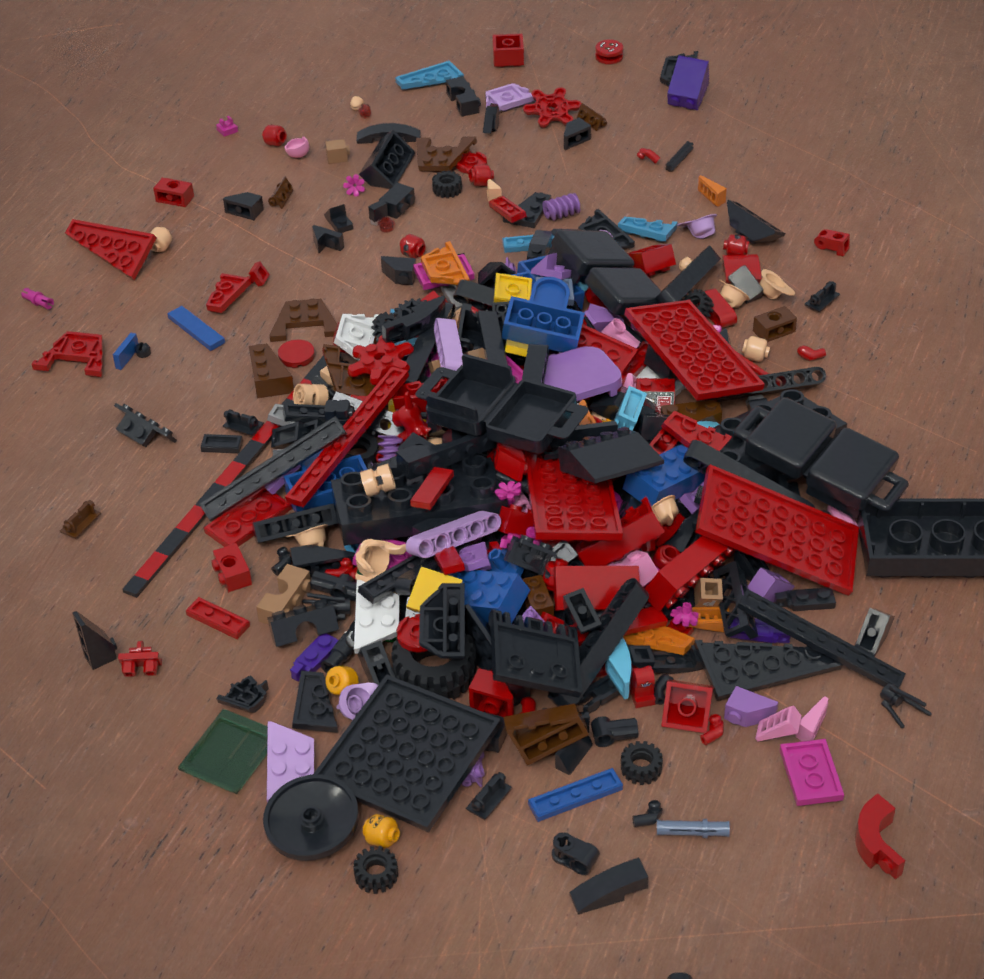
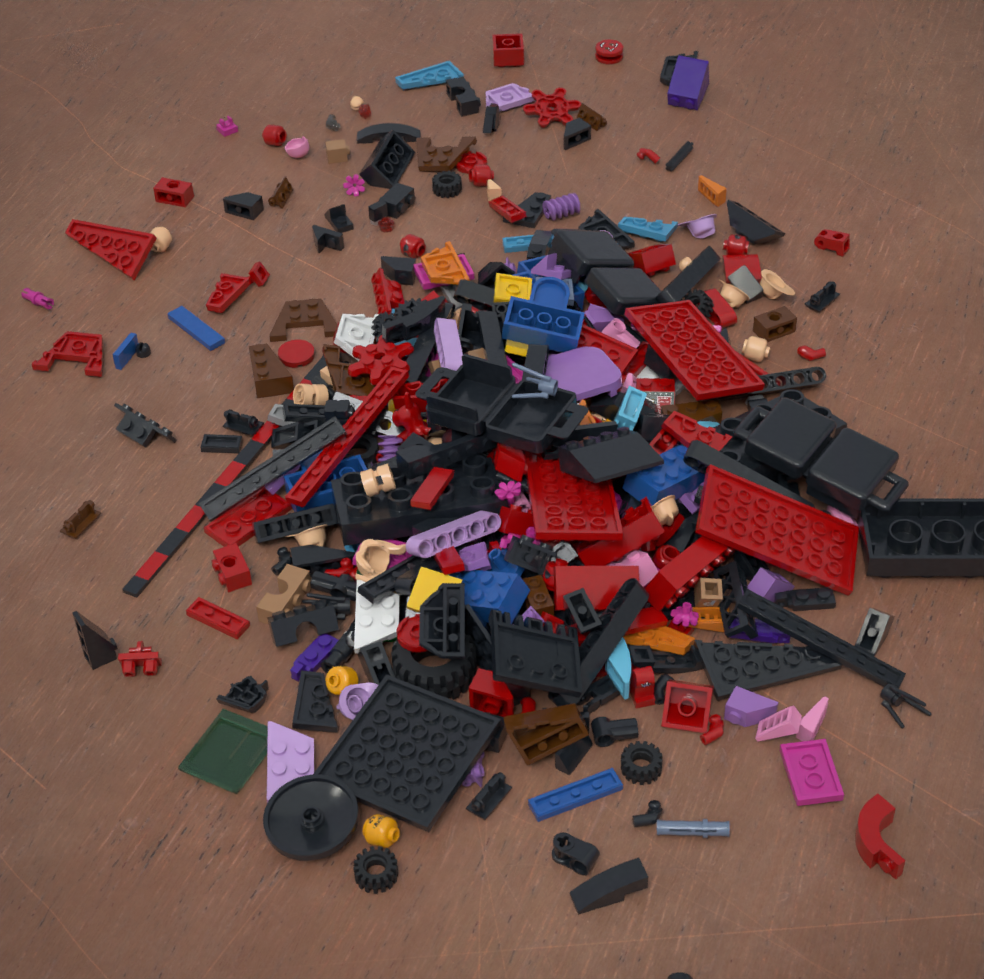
(331, 123): none -> clear smoke arm
(386, 292): none -> red bracket
(546, 384): none -> sand blue plant

